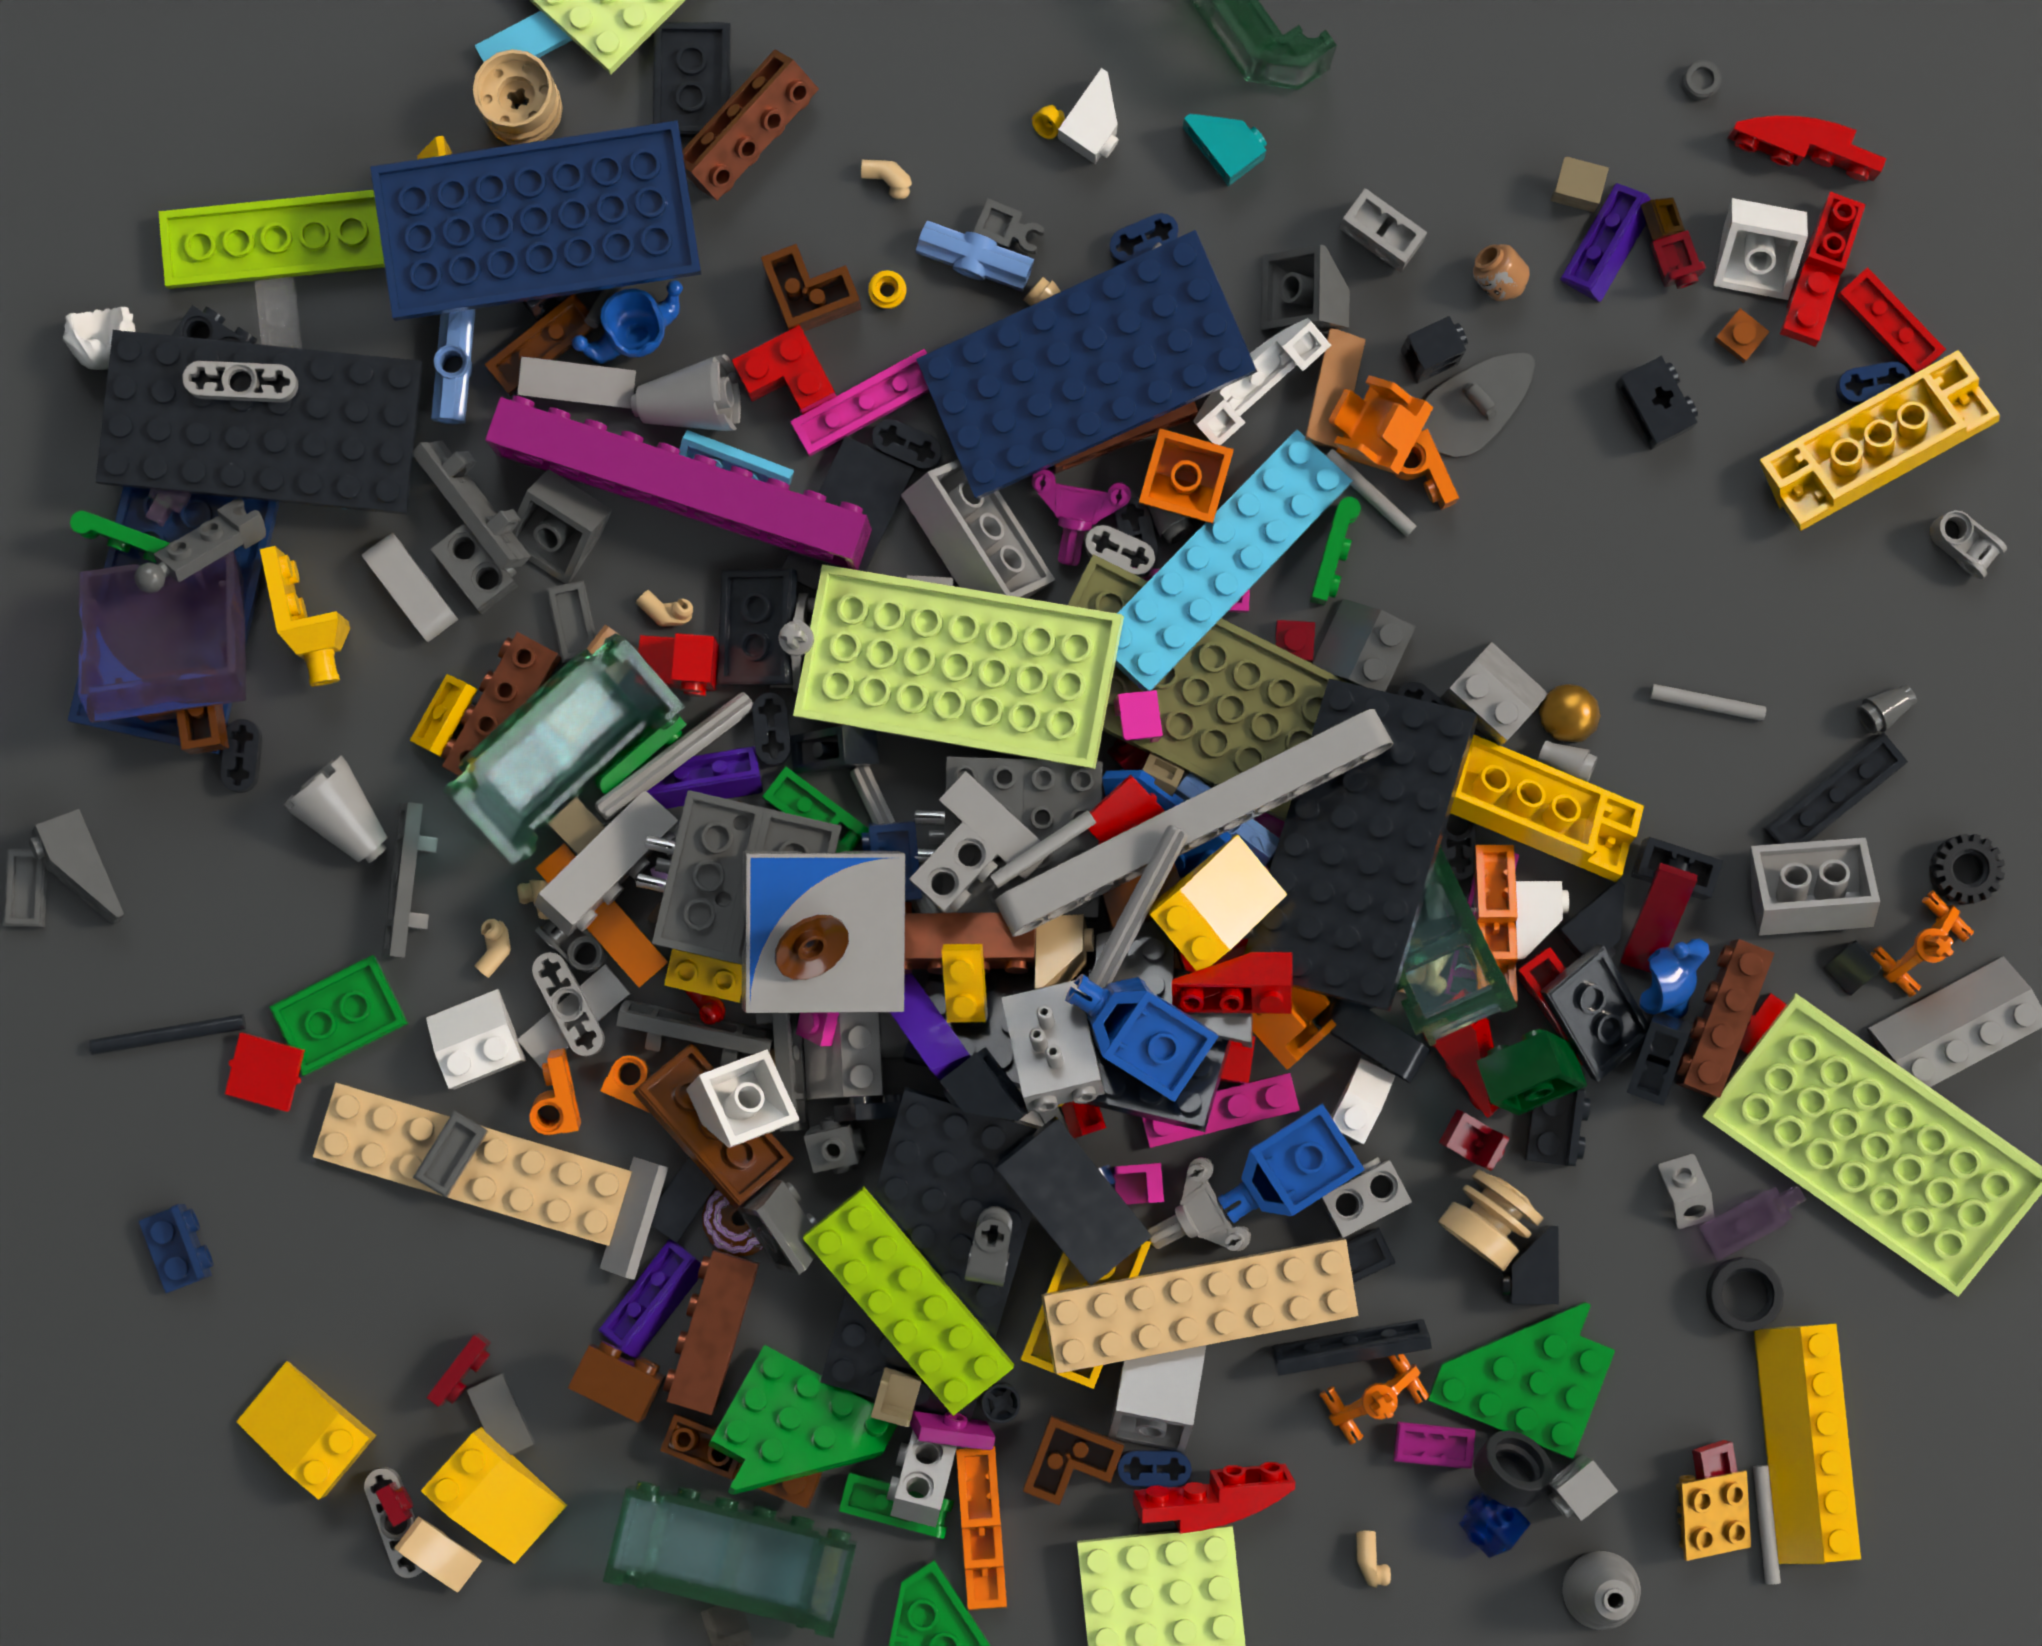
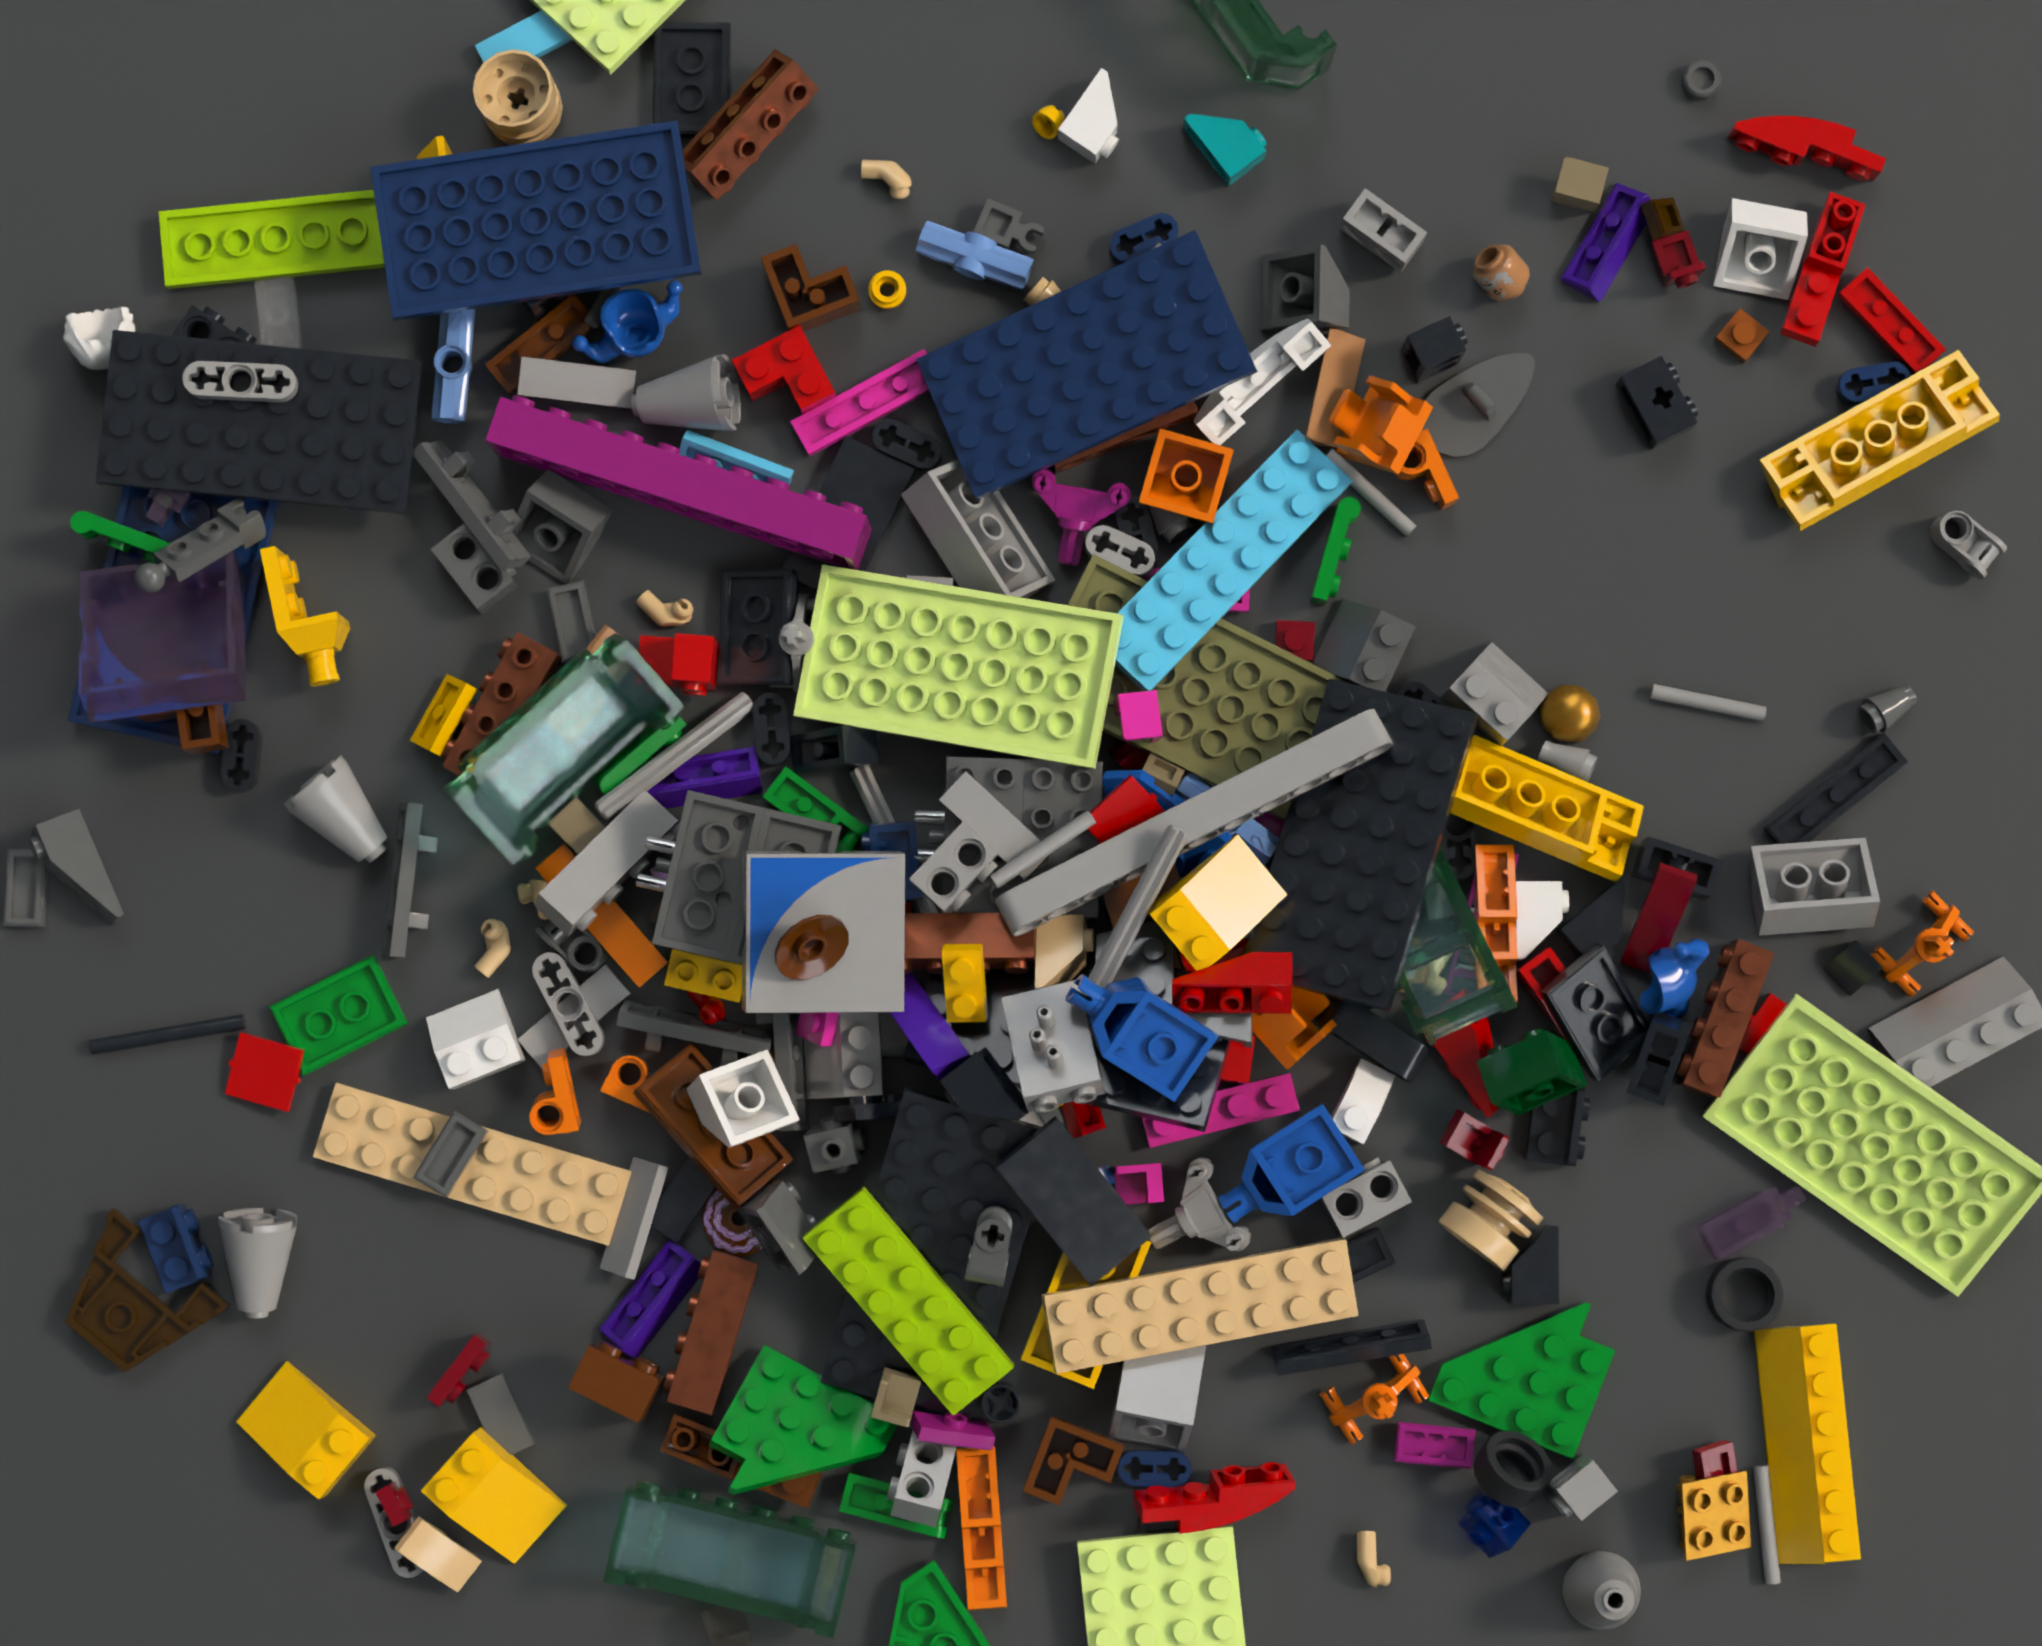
(123, 1314): none -> dark brown wing
(257, 1256): none -> light grey cone
(409, 587): light grey beam -> none
(1687, 1188): light grey bracket -> none
(1990, 869): black tyre -> none

